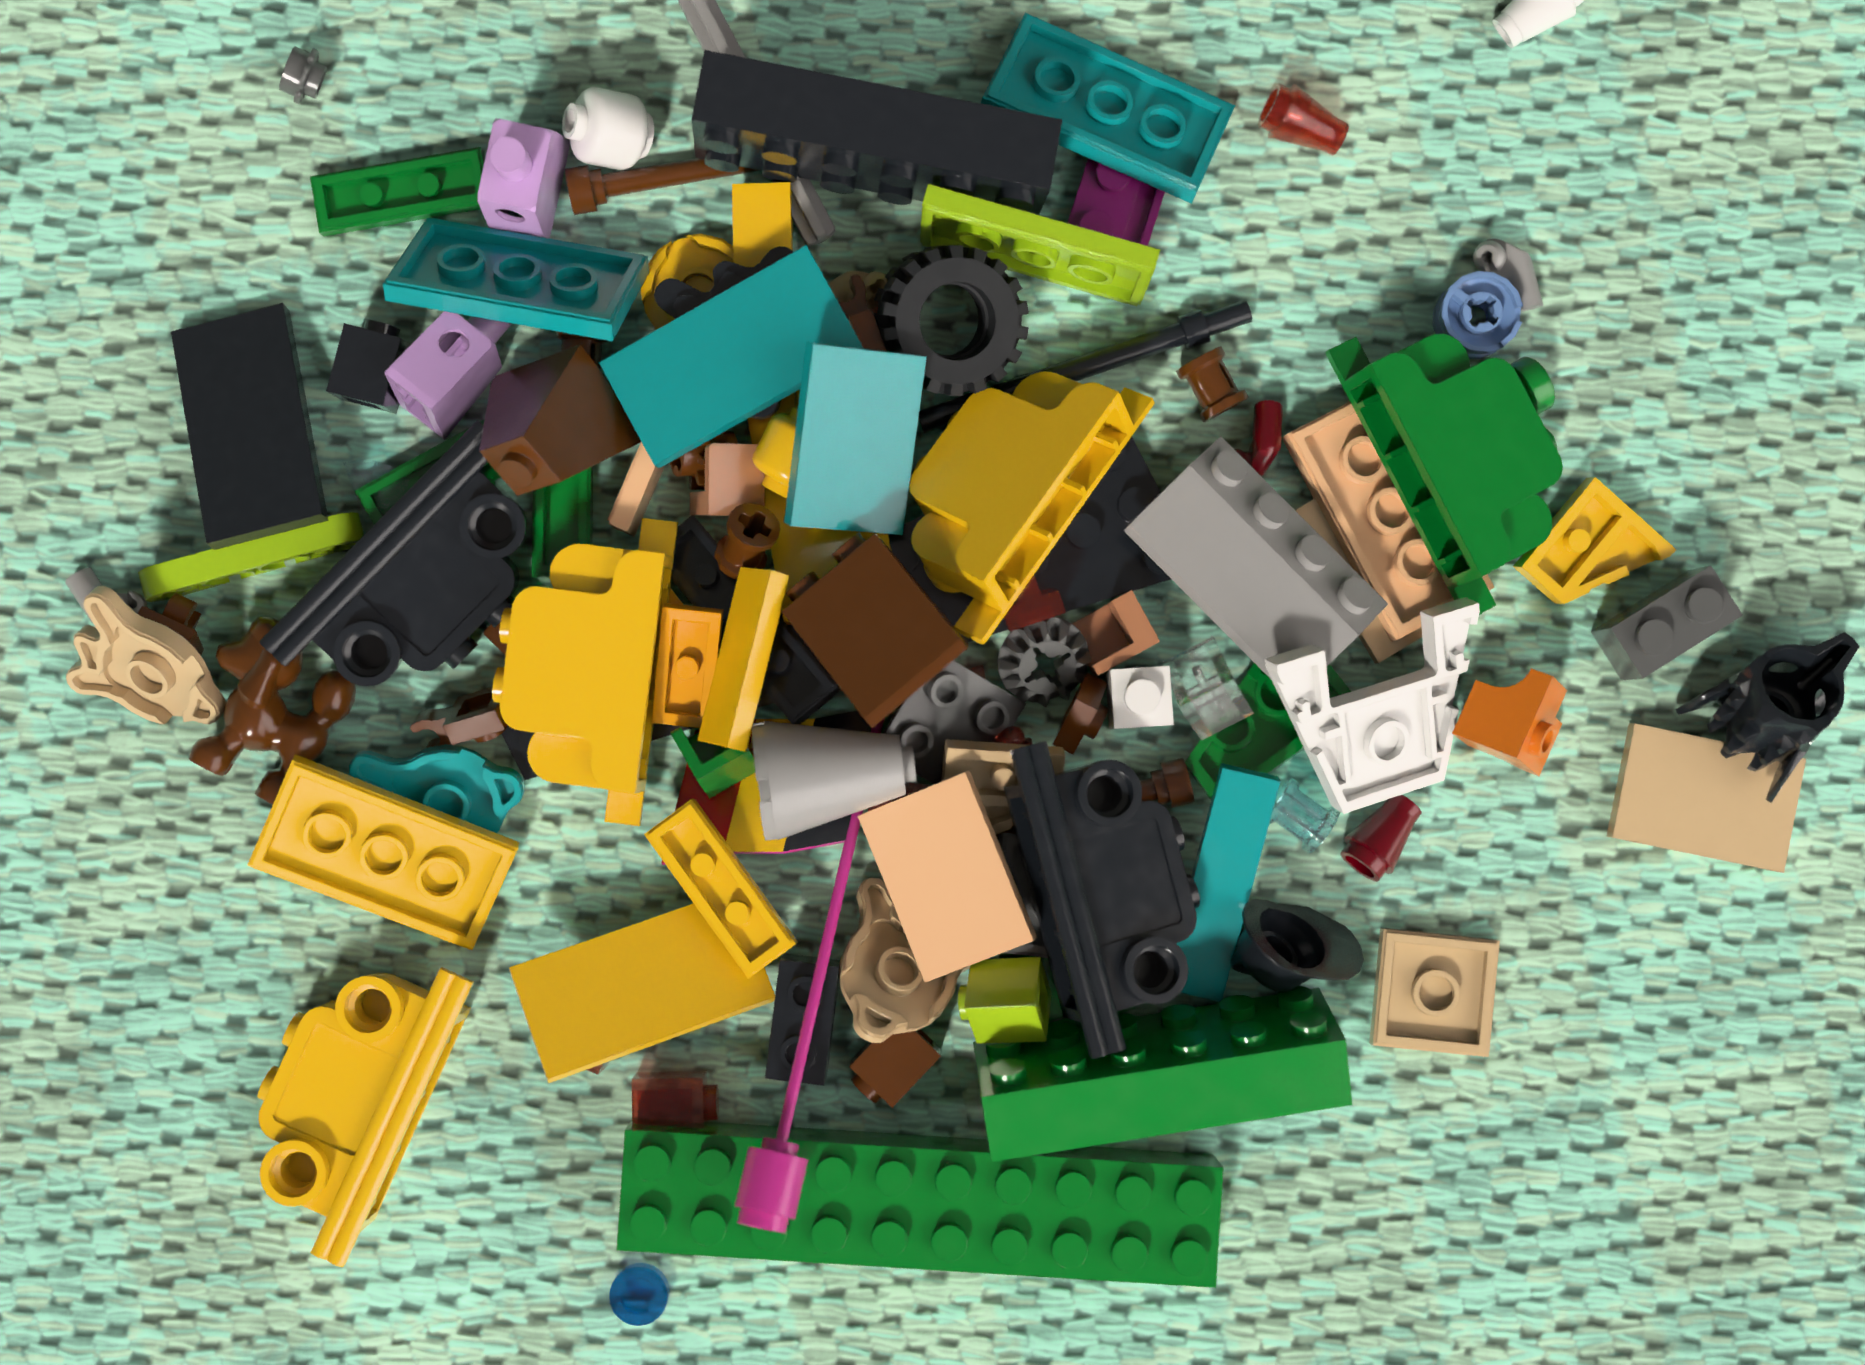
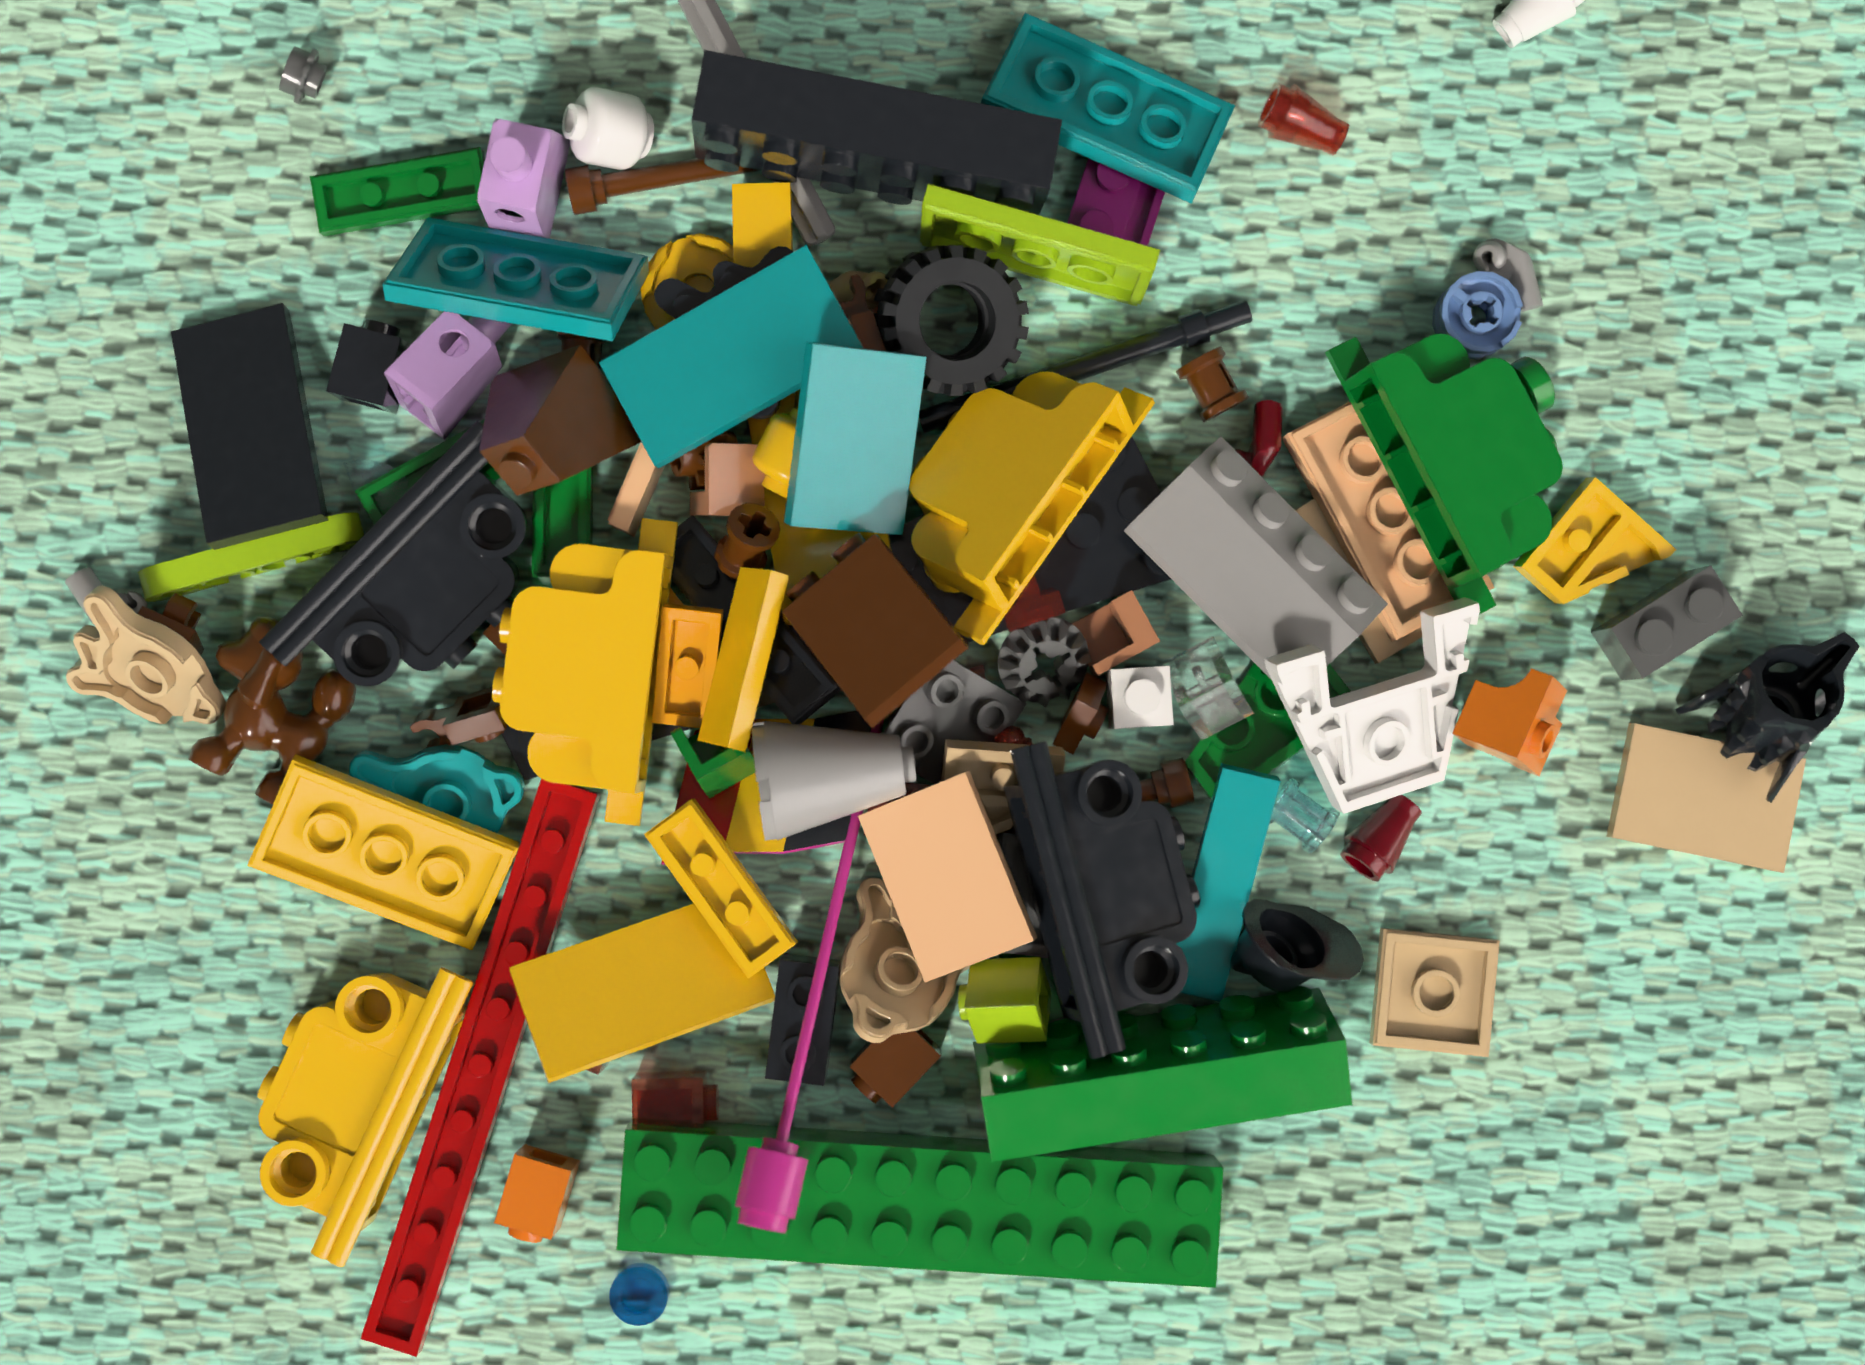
(478, 1070): none -> red plate
(536, 1193): none -> orange brick

